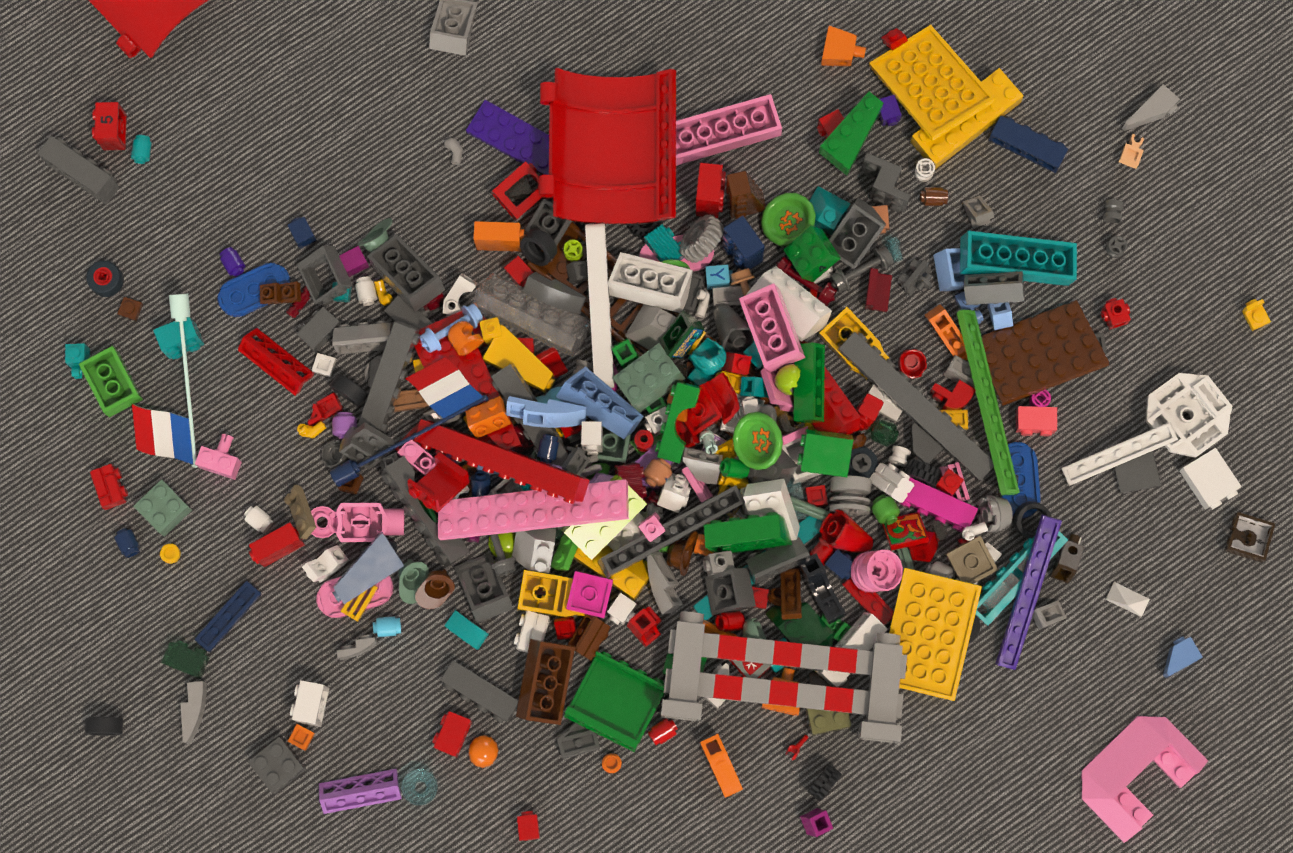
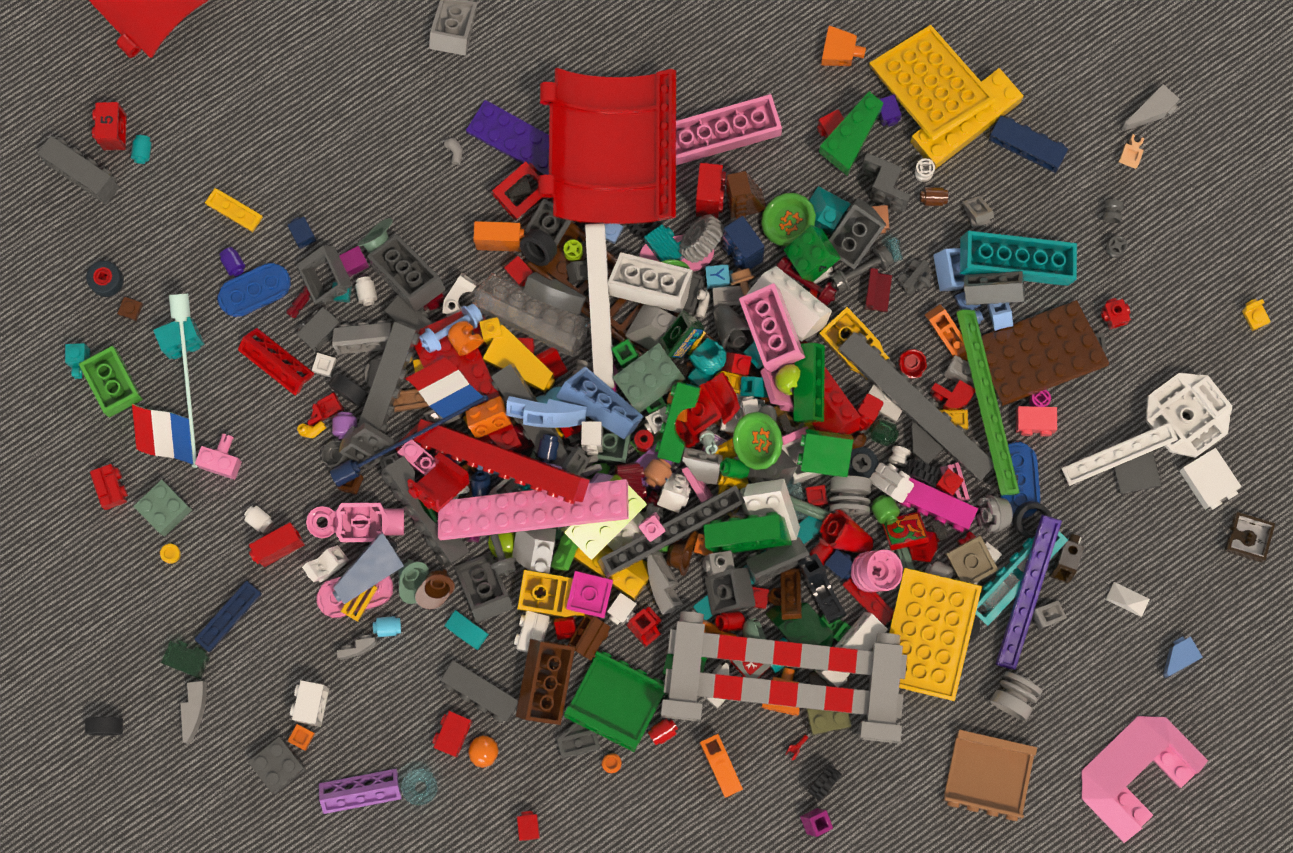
(127, 543): dark blue brick -> none
(233, 210): none -> yellow tile
(280, 293): reddish brown slope -> none
(300, 511): dark tan plate -> none
(383, 297): yellow arm -> none
(613, 232): none -> light blue plate
(894, 39): red plate -> none
(971, 531): white arm -> none
(989, 775): none -> medium nougat panel
(1015, 698): none -> light grey wheel

